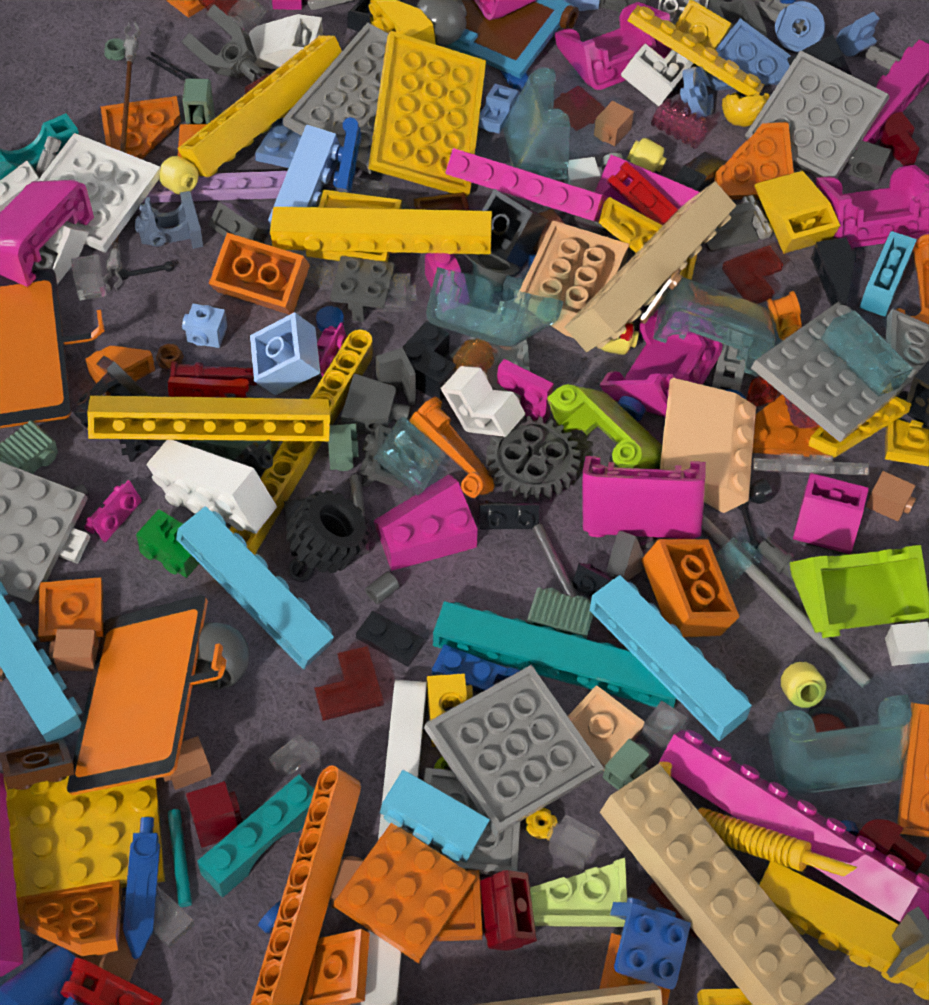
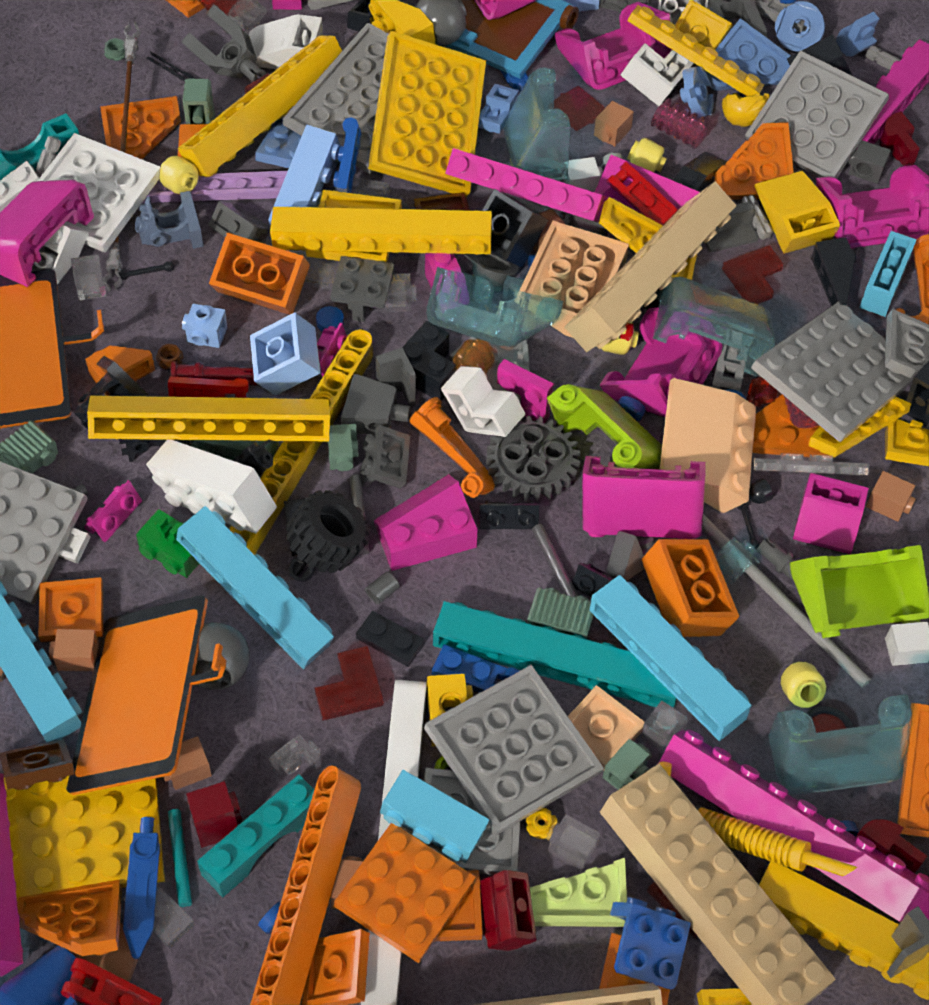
(410, 456): clear light blue plate -> none
(672, 284): medium nougat piece -> none
(785, 315): orange piece -> none
(866, 353): clear light blue brick -> none

